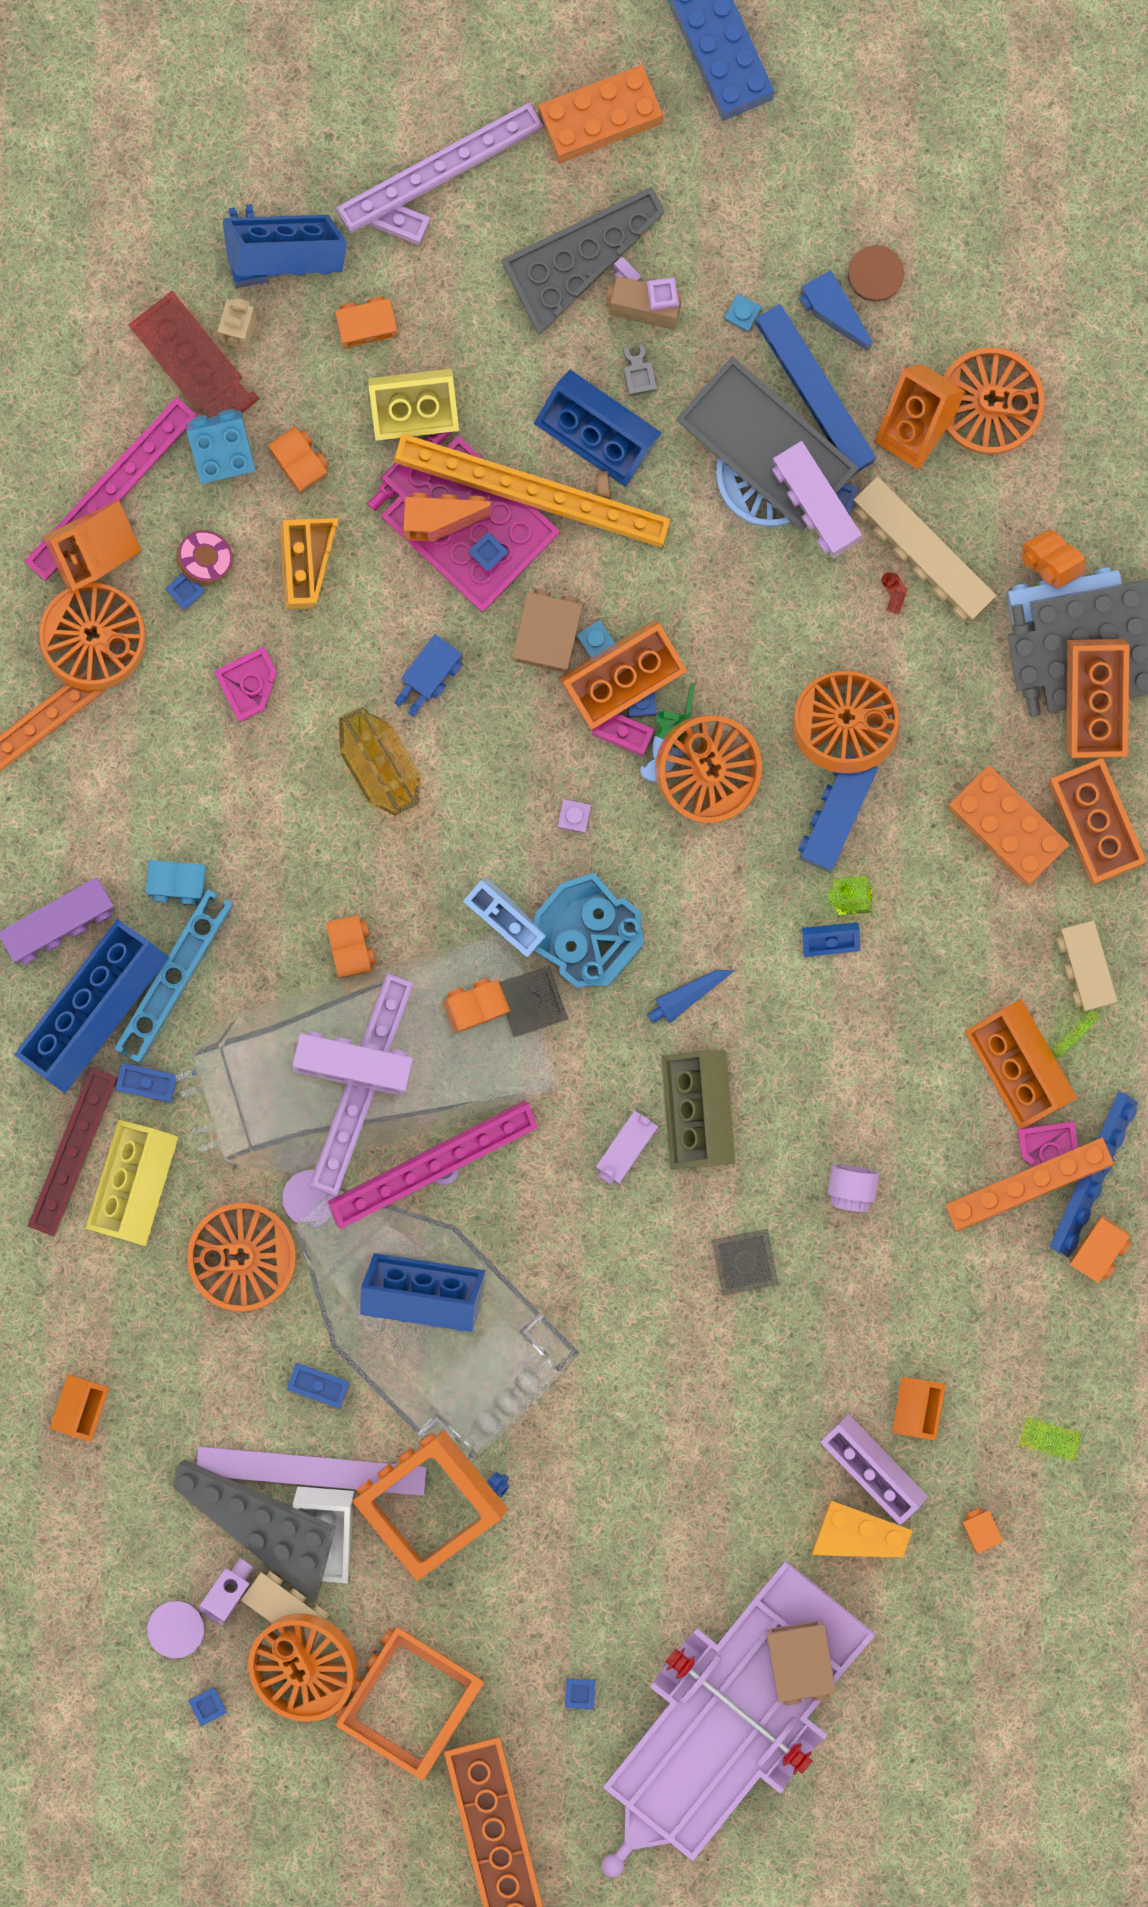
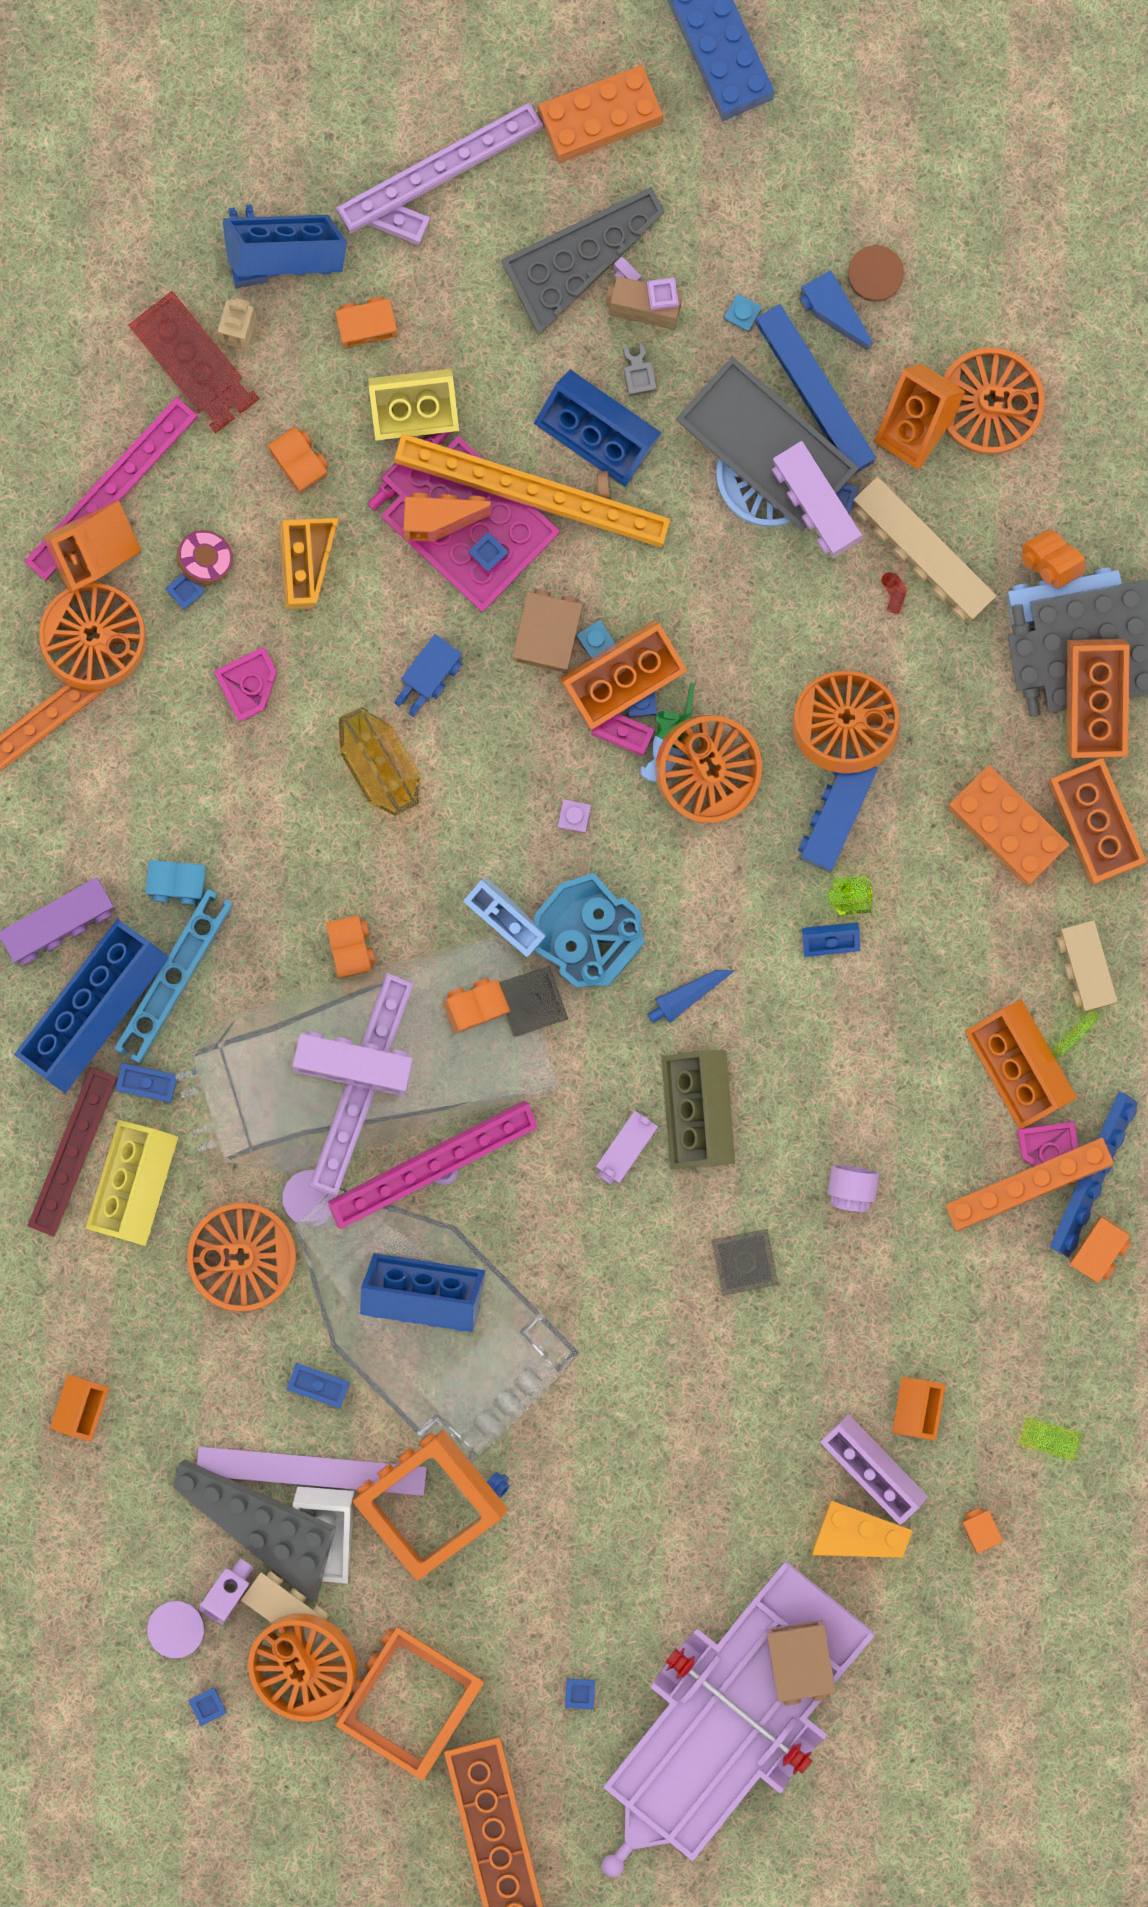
(220, 446): dark azure brick -> none

